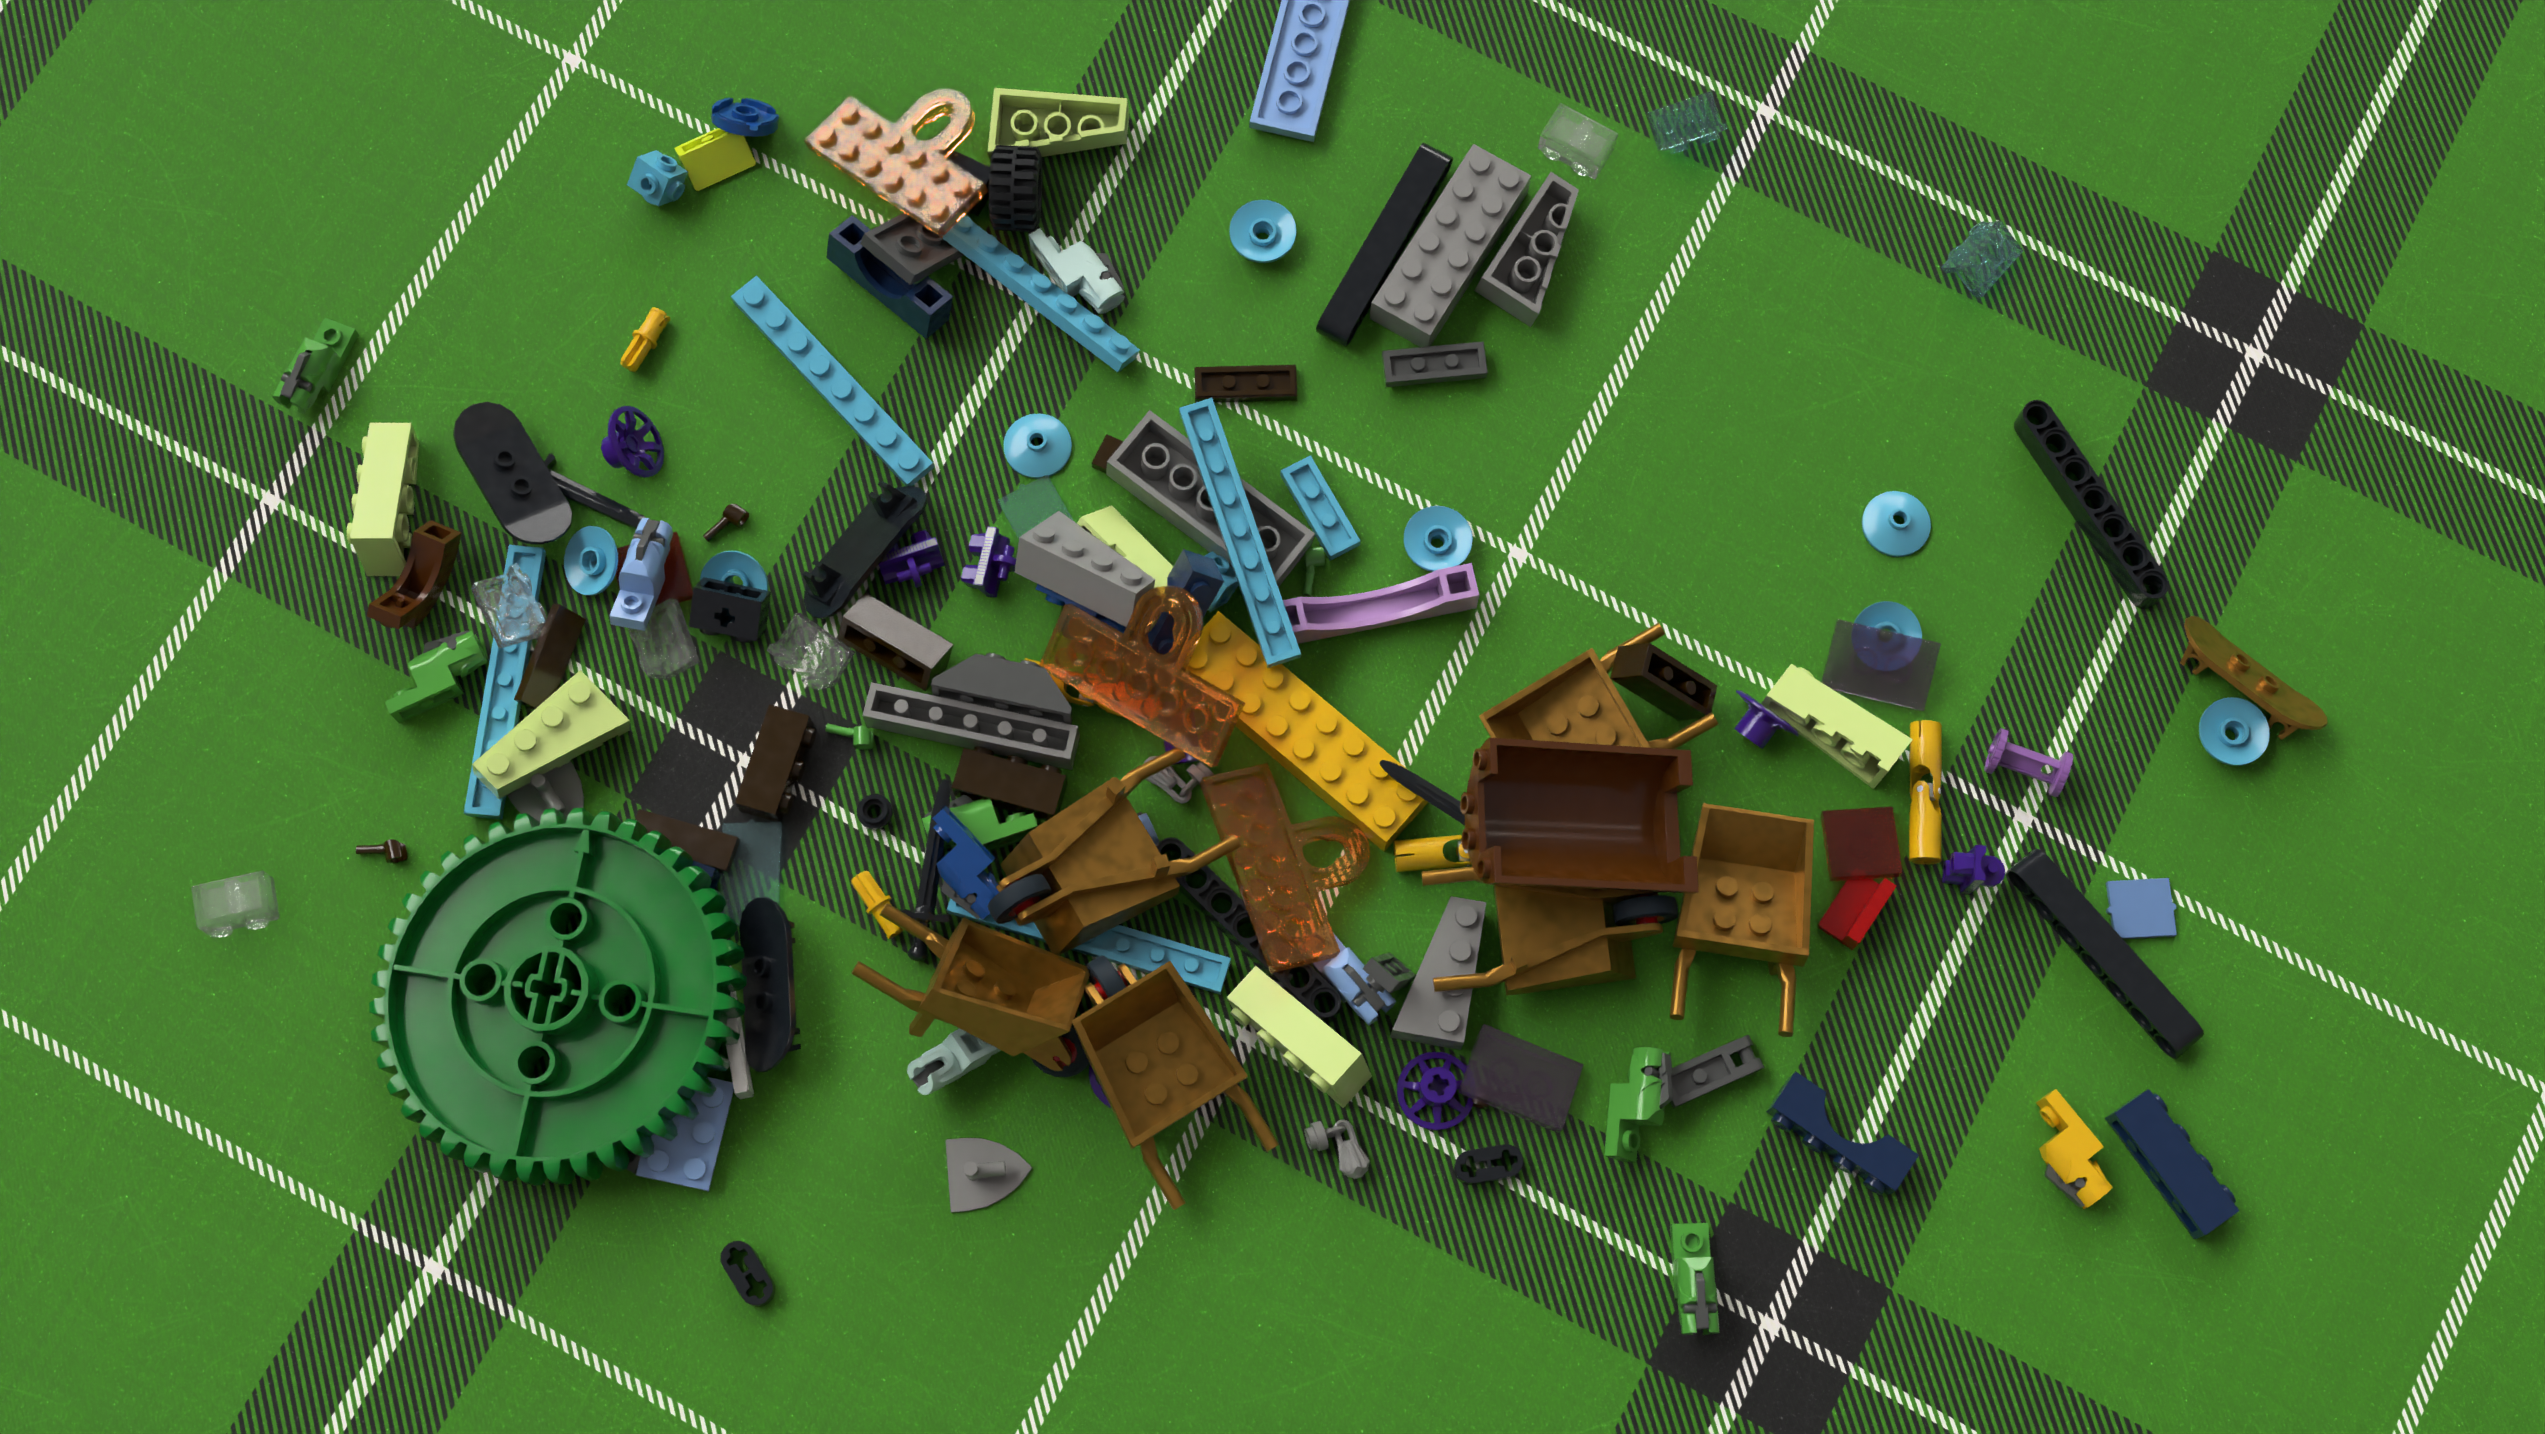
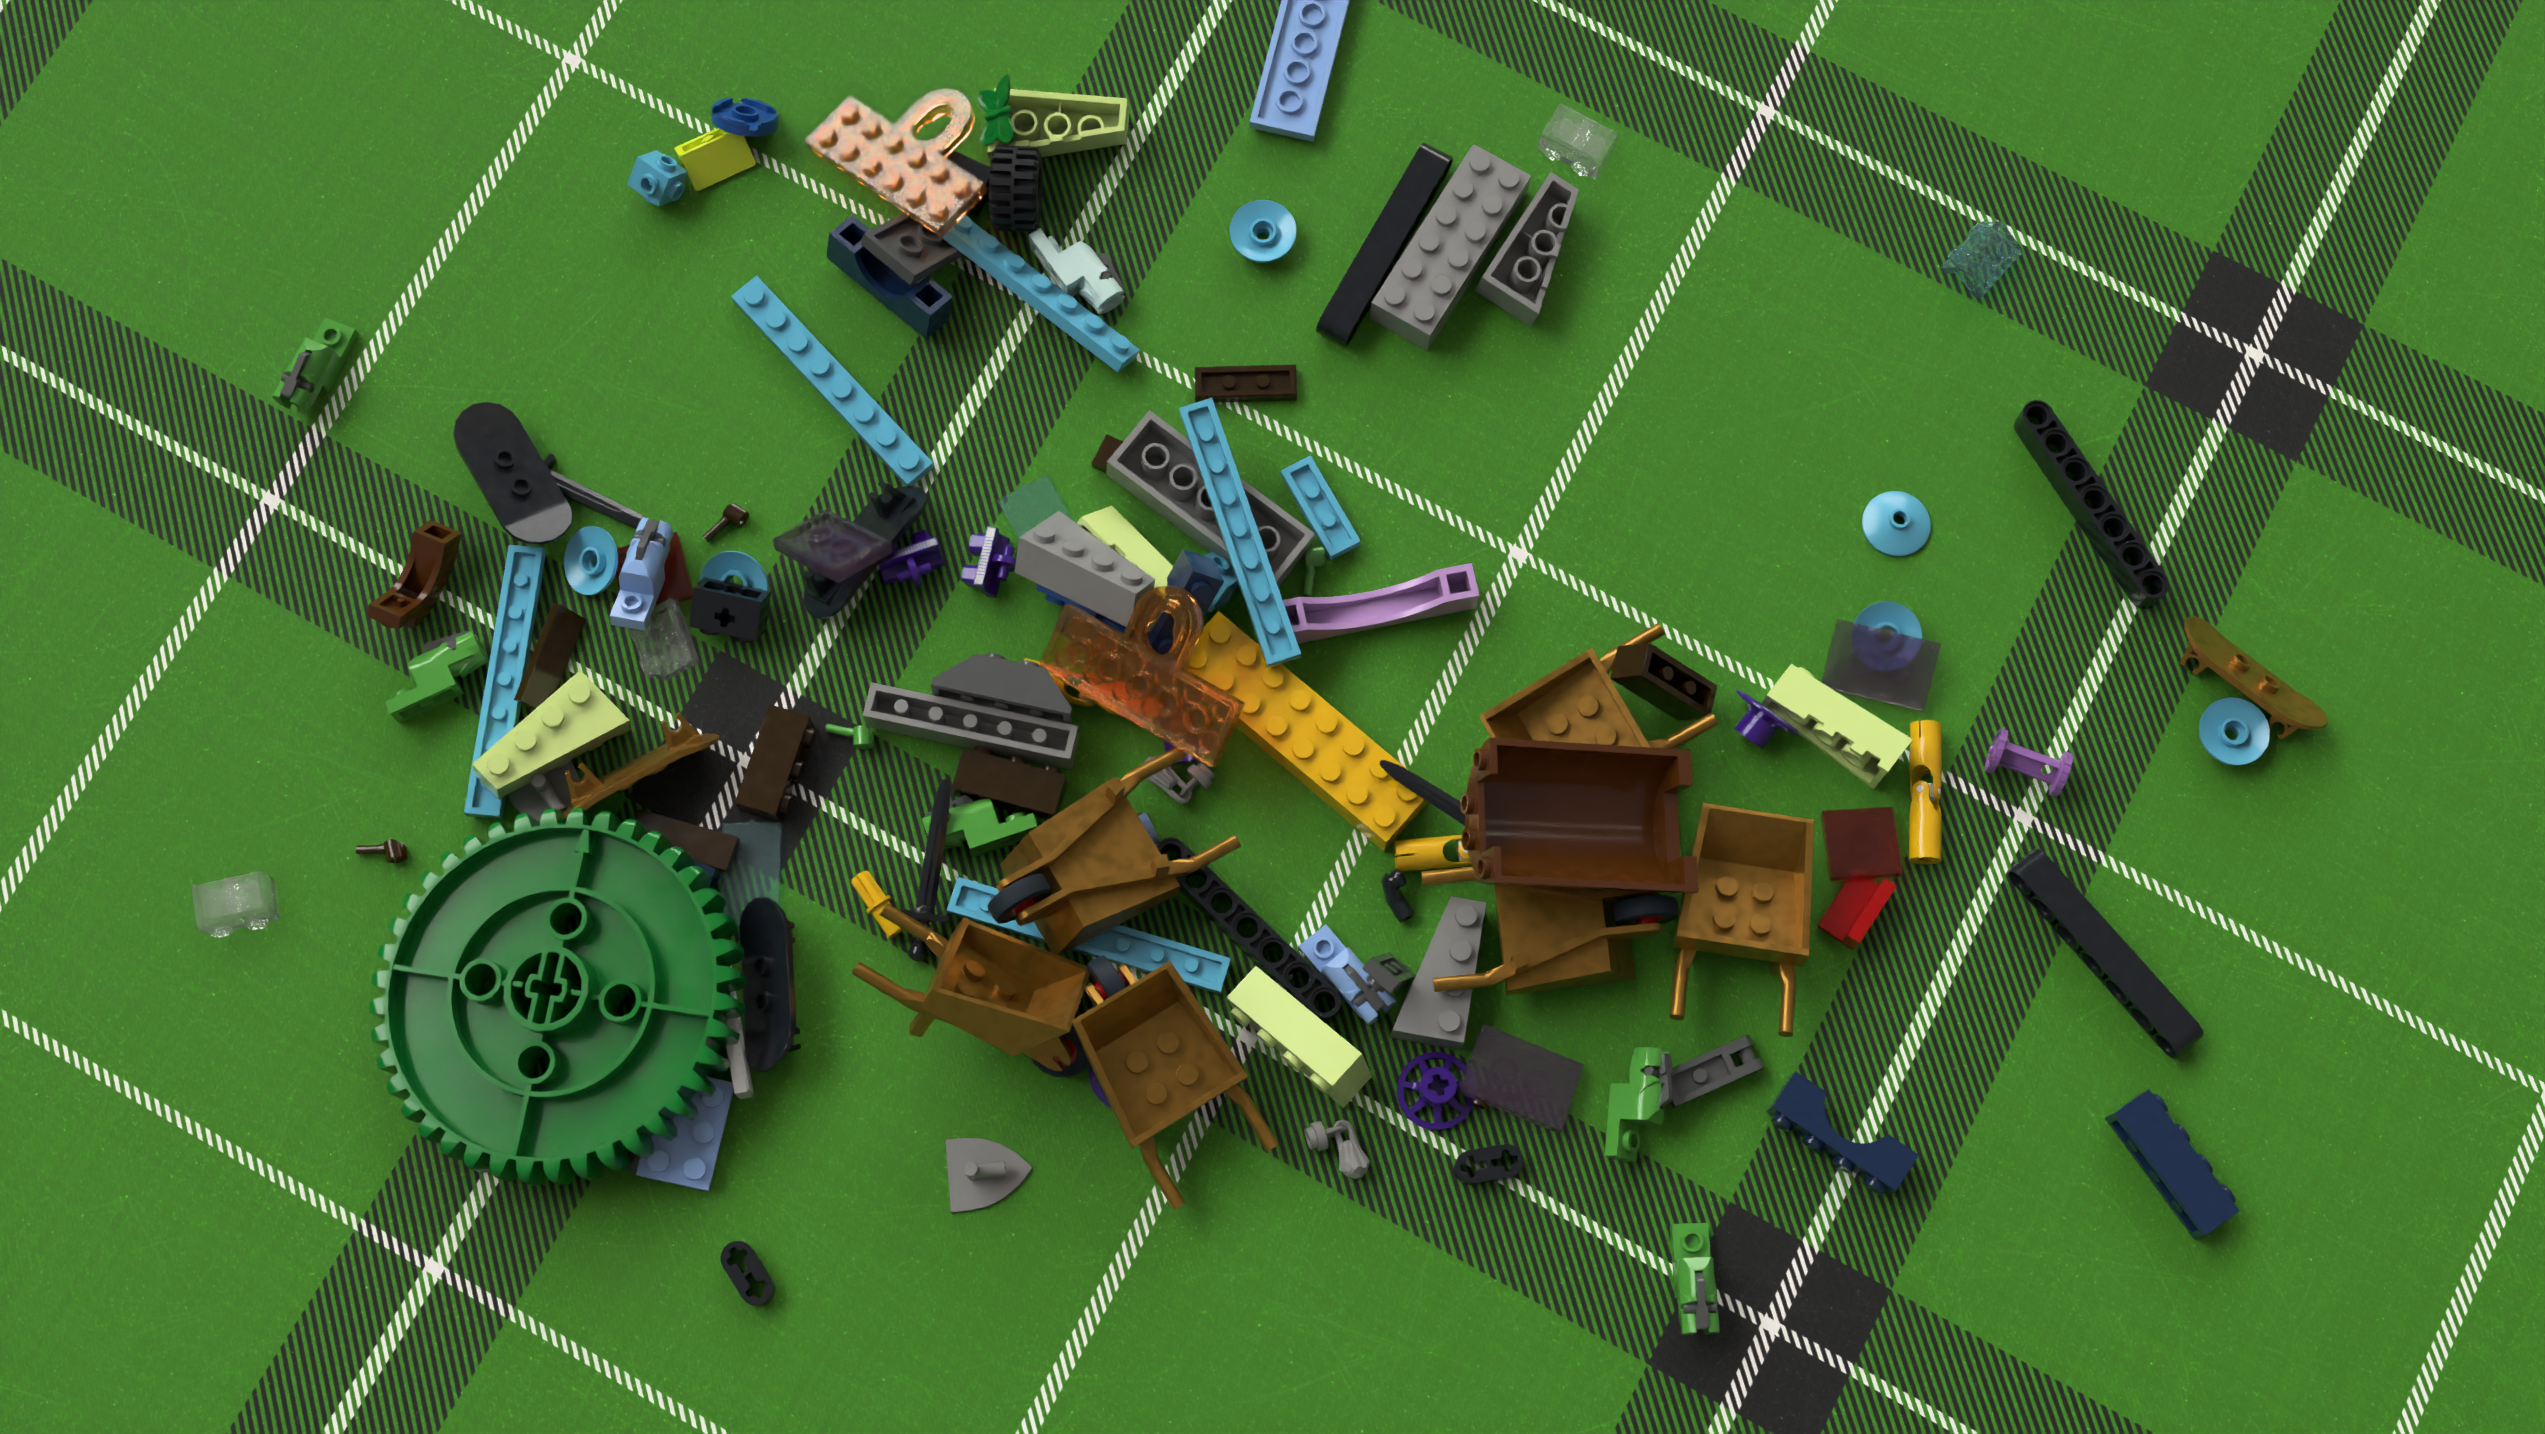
(384, 498): yellowish green wedge -> none
(510, 607): clear bracket -> none
(627, 445): dark purple wheel -> none
(644, 339): yellow axle -> none
(678, 744): none -> pearl gold piece
(811, 653): clear bracket -> none
(832, 546): none -> clear purple tile
(870, 802): black plate -> none
(895, 641): brick -> none
(949, 1061): light aqua plate -> none
(964, 866): blue plate -> none
(998, 114): none -> green piece
(1042, 459): medium azure dish -> none
(1271, 868): clear orange plate -> none
(1394, 897): none -> black arm
(1434, 364): dark grey plate -> none
(1441, 524): medium azure dish -> none
(1685, 122): clear light blue bracket -> none
(1973, 870): dark purple hips -> none
(2070, 1153): yellow plate -> none
(2141, 908): medium blue piece -> none

